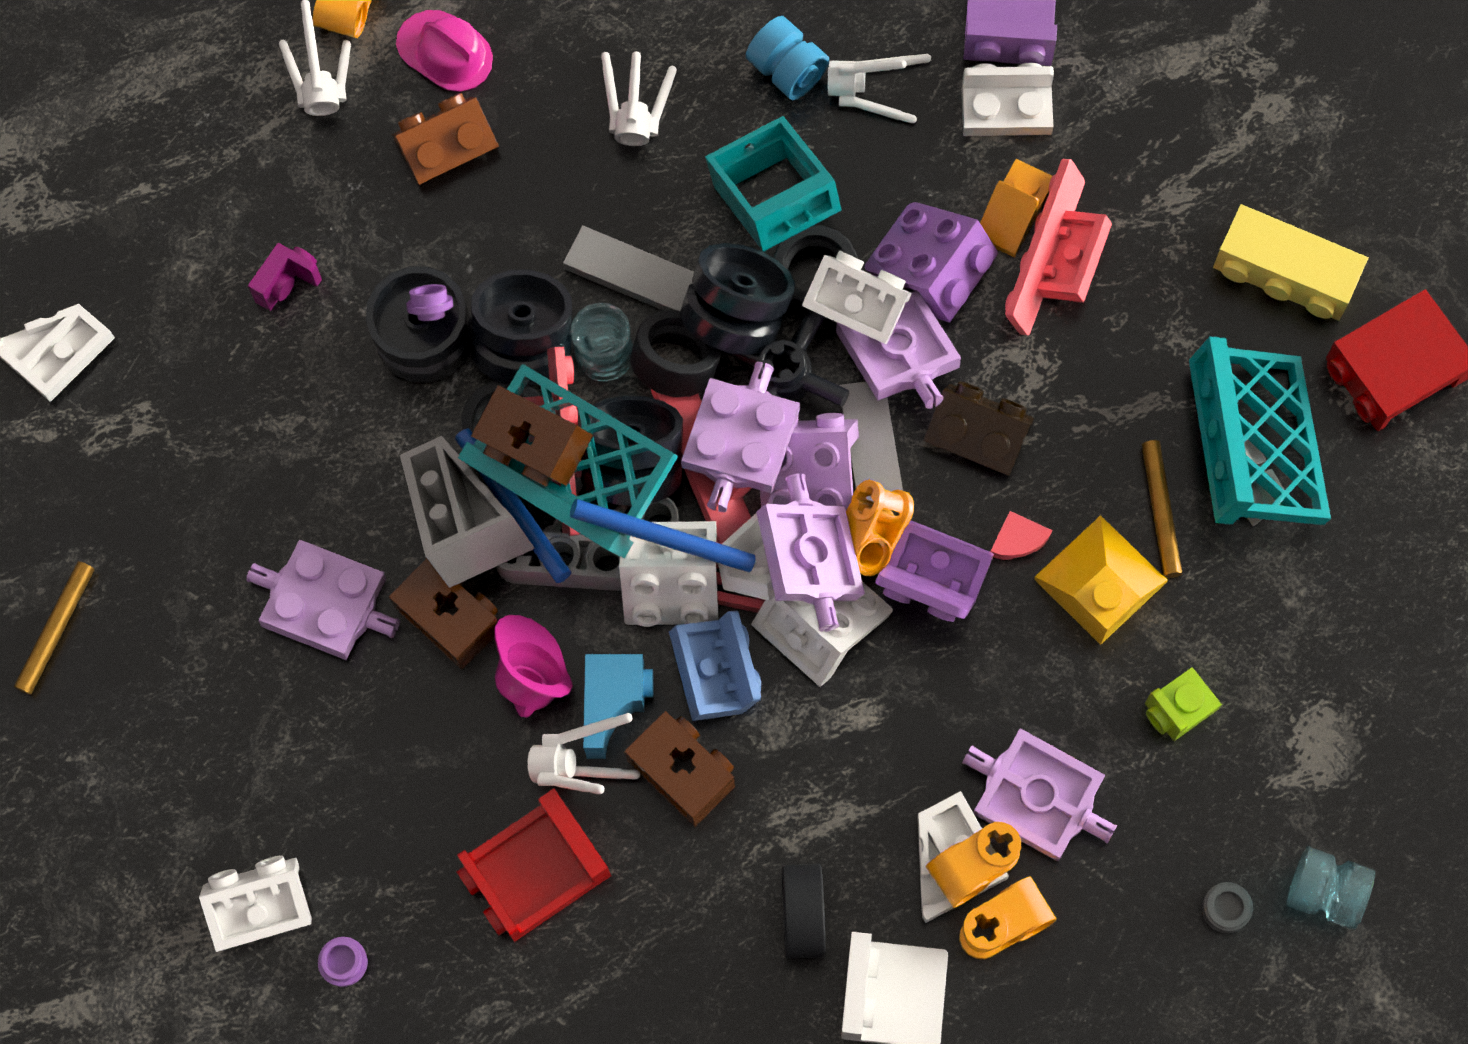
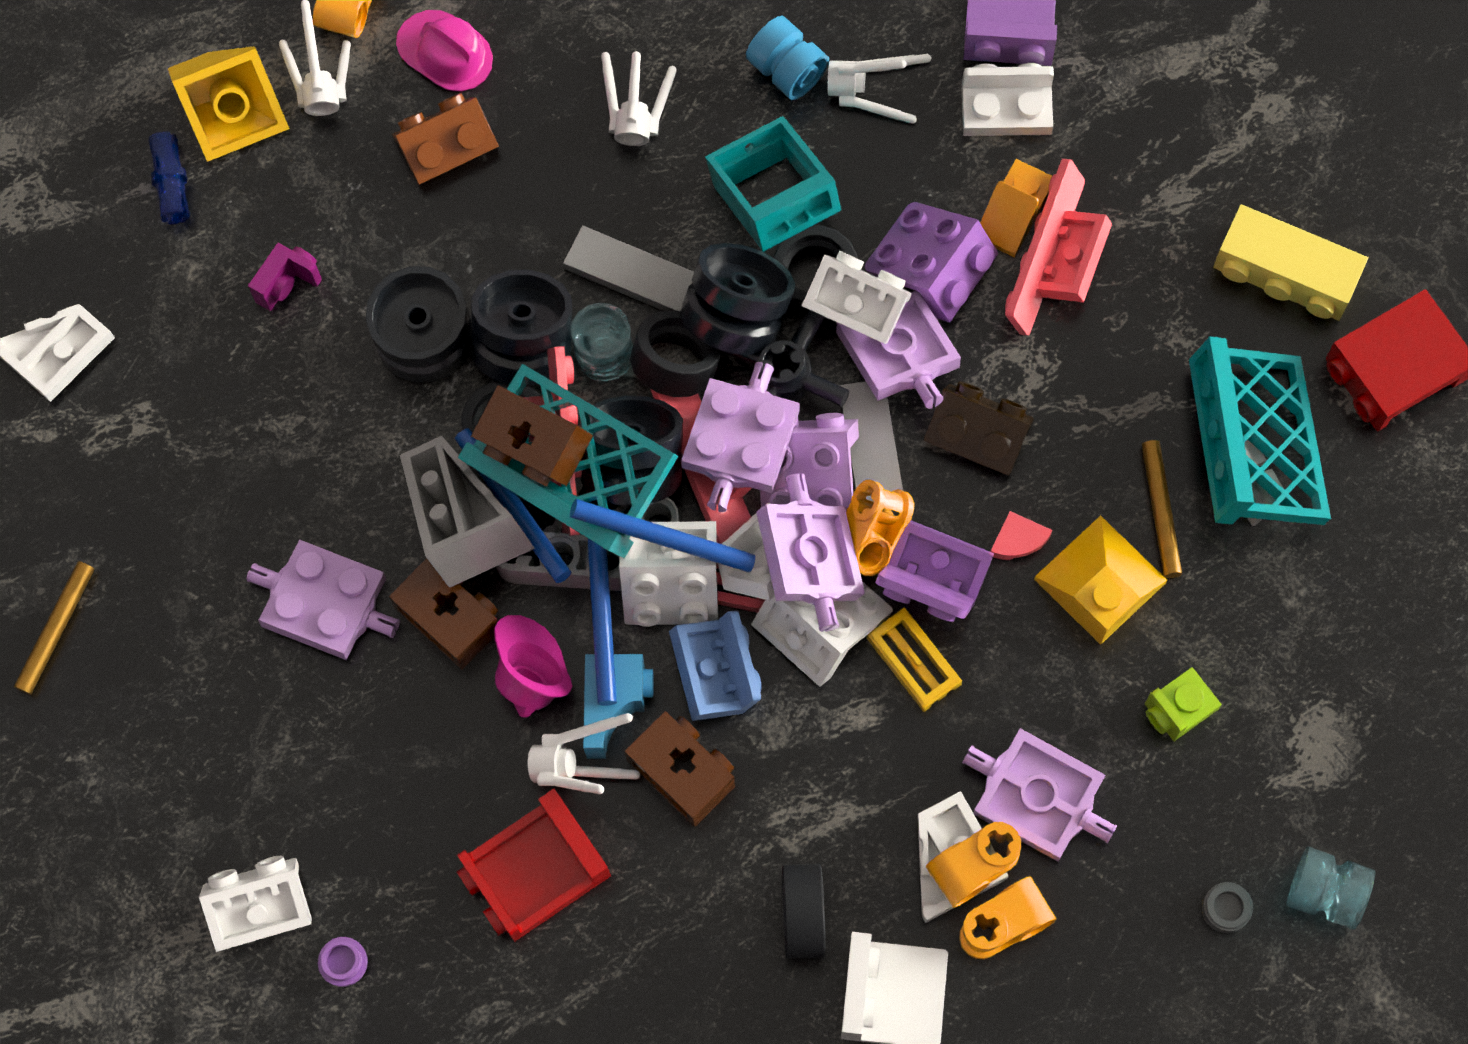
(169, 177): none -> clear blue pin
(228, 100): none -> yellow slope
(429, 302): medium lavender plate -> none
(602, 624): none -> blue bar
(938, 691): none -> yellow tile

